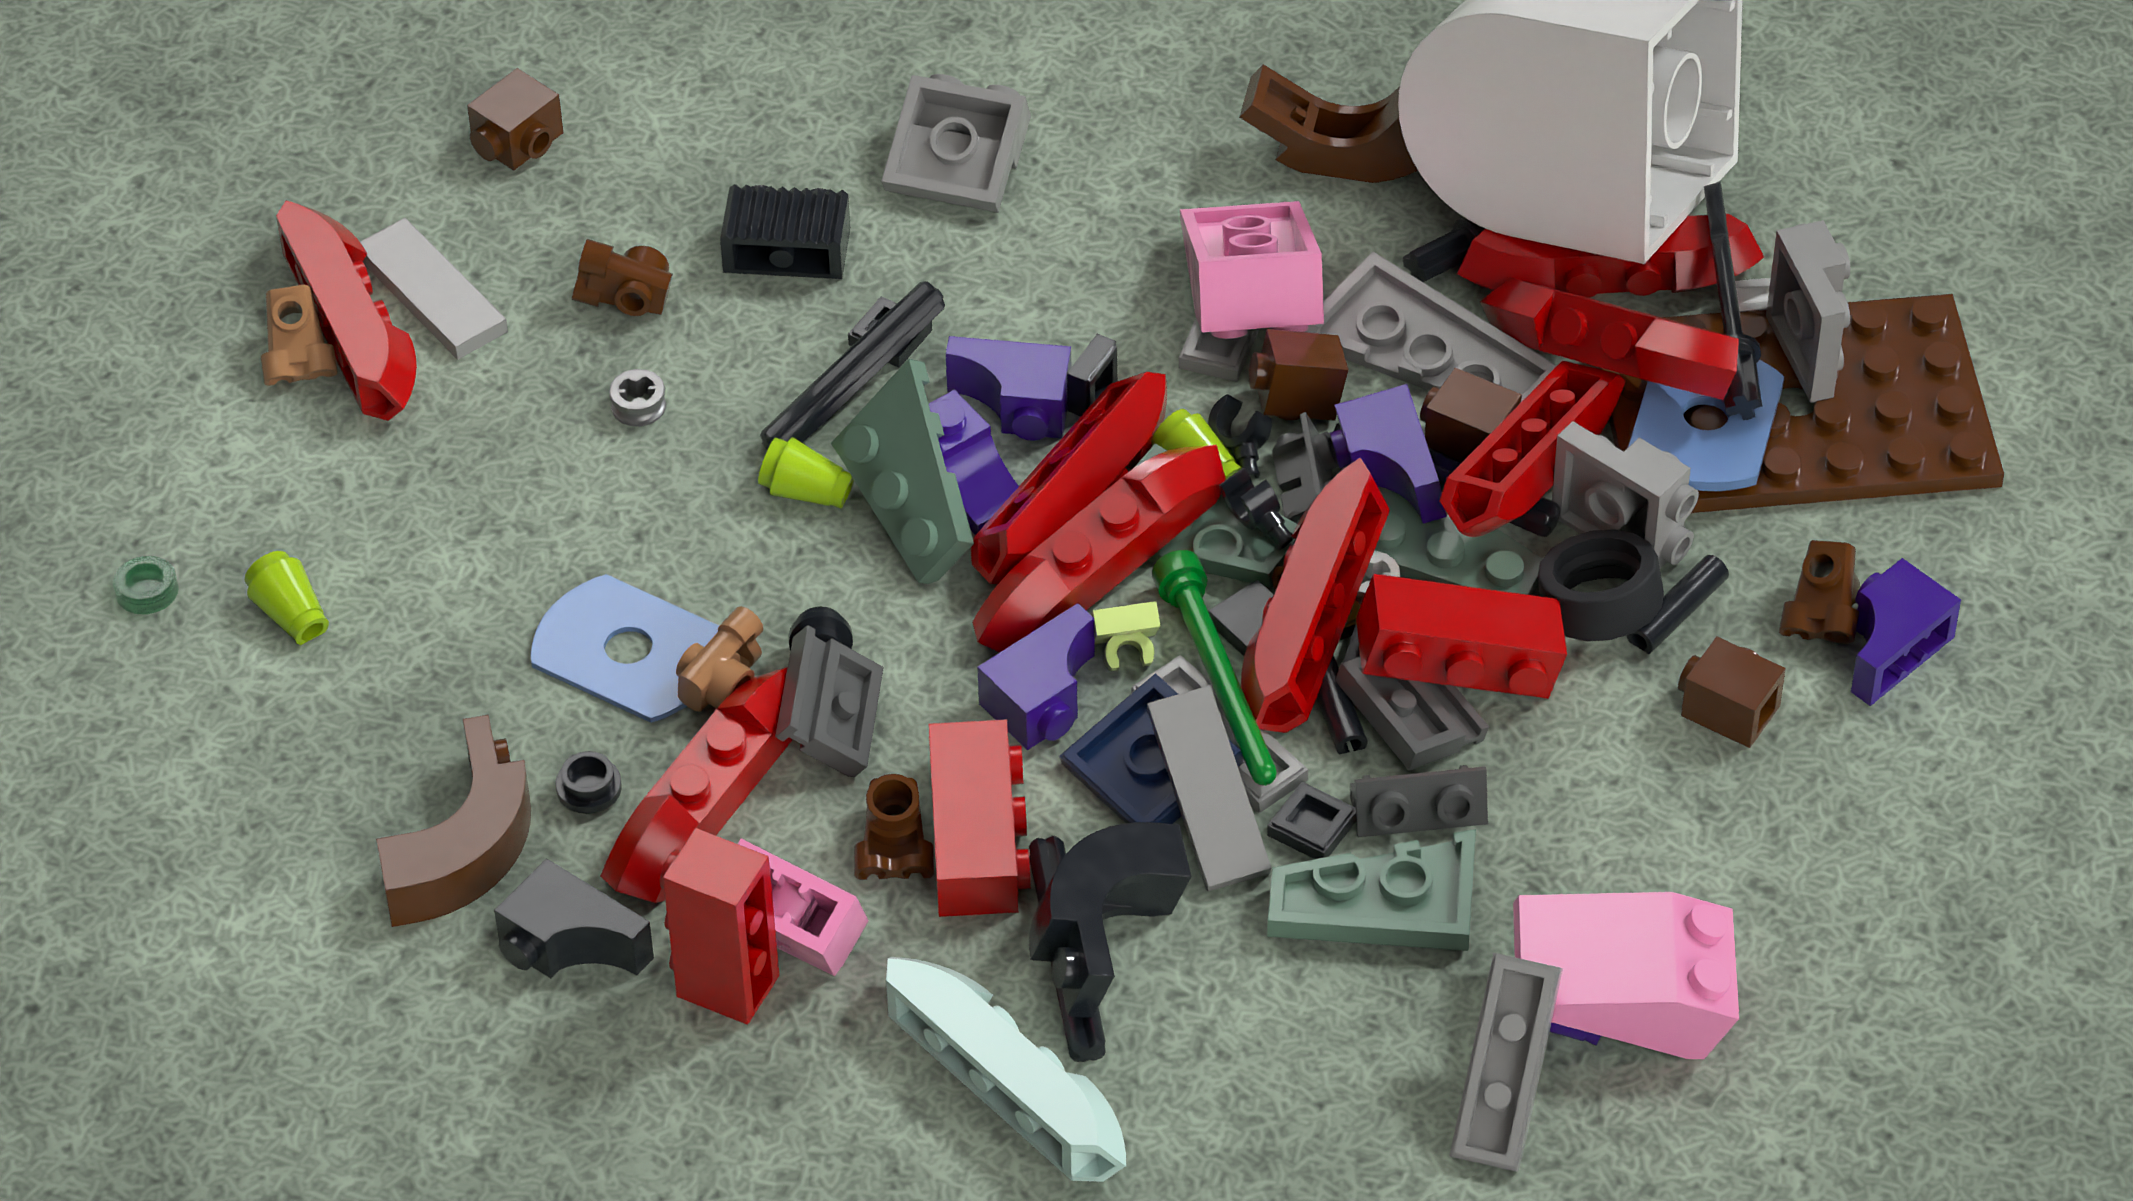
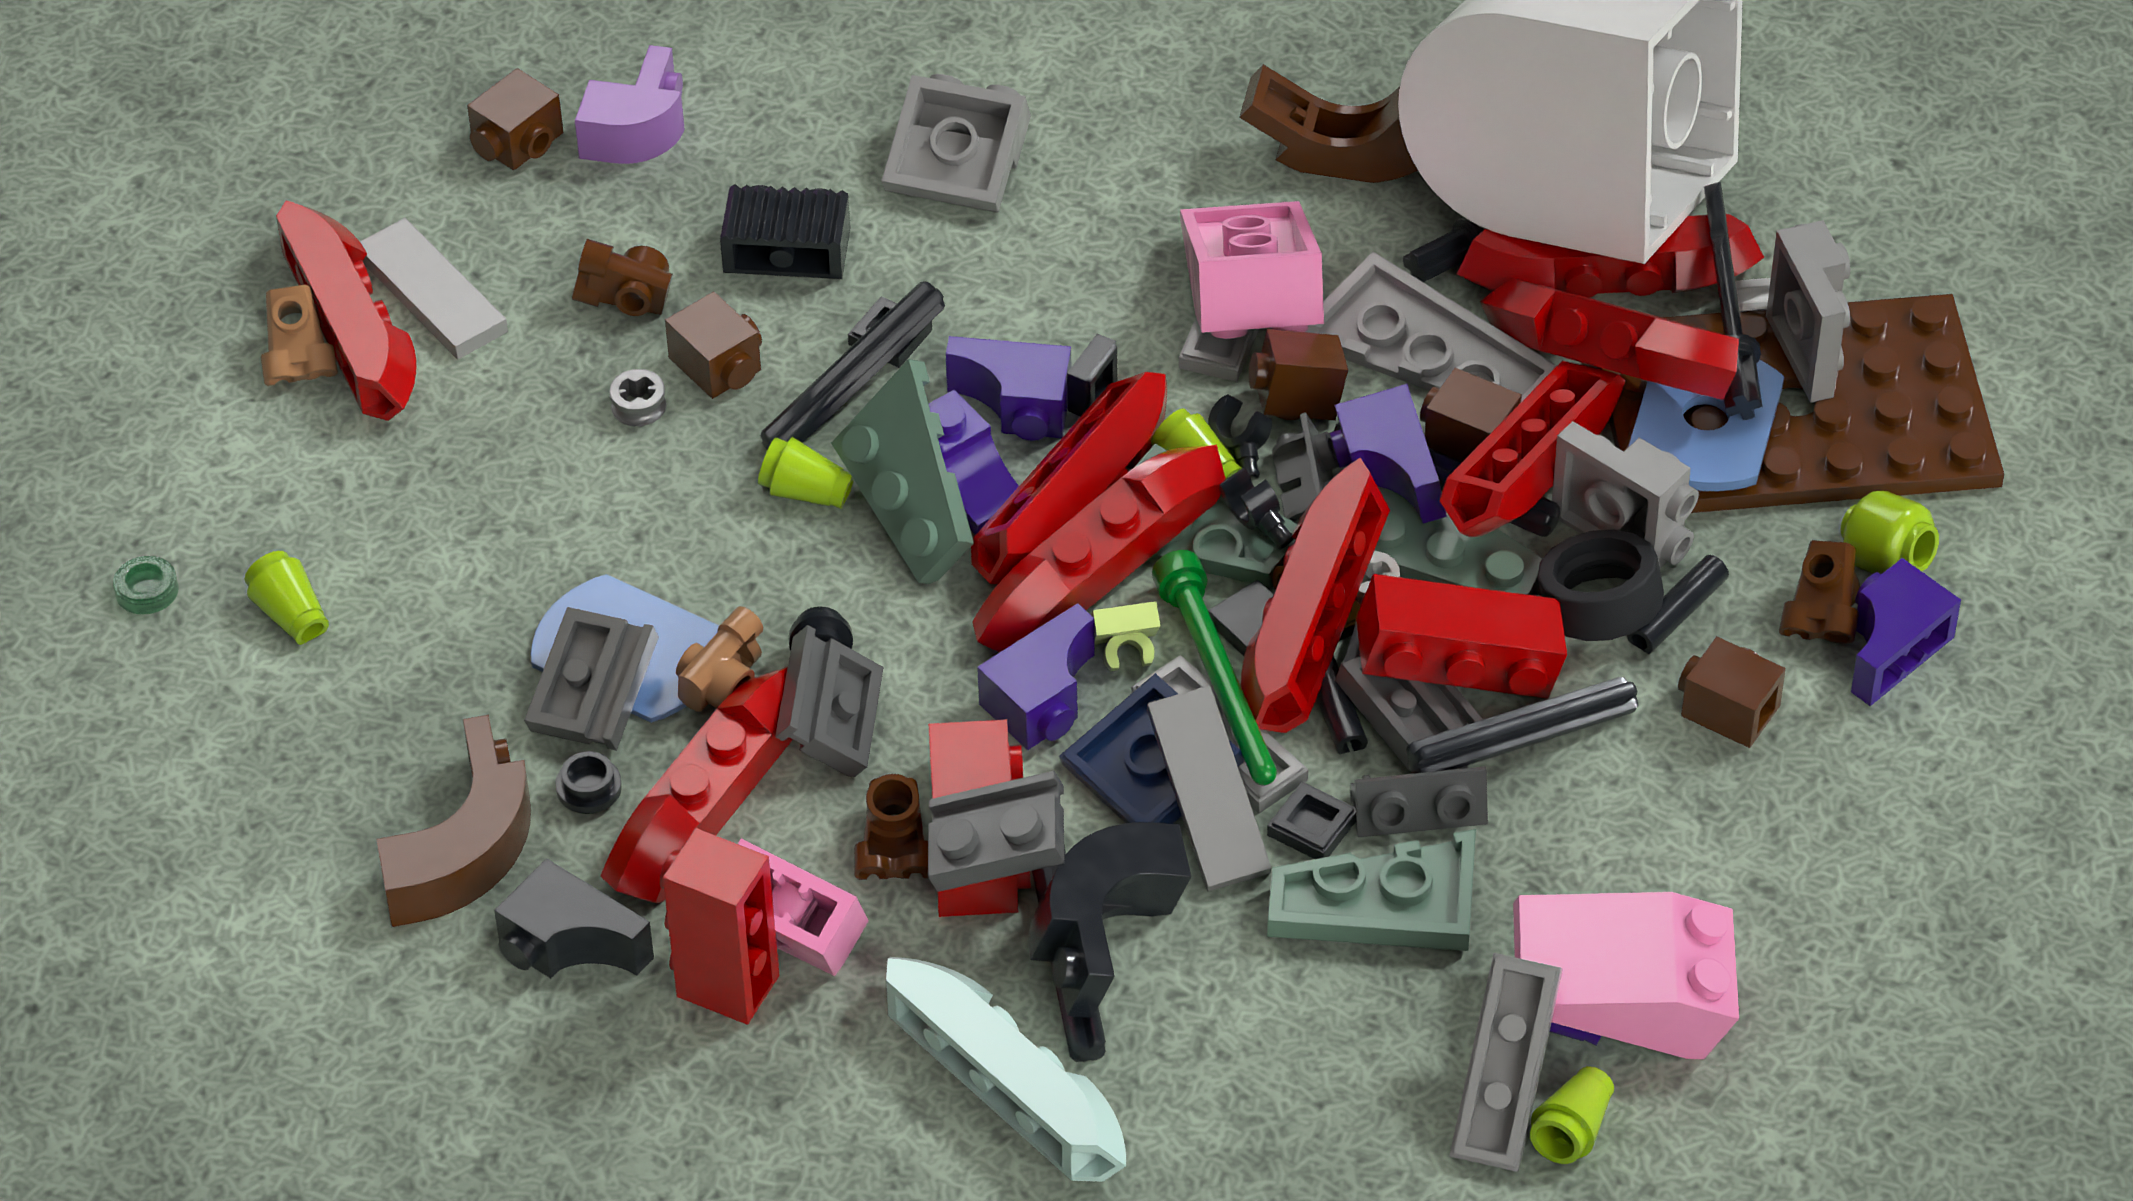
(591, 678): none -> dark grey plate
(636, 120): none -> medium lavender brick
(714, 345): none -> reddish brown brick
(996, 831): none -> dark grey plate
(1523, 727): none -> black axle
(1572, 1116): none -> lime cone
(1887, 529): none -> lime head

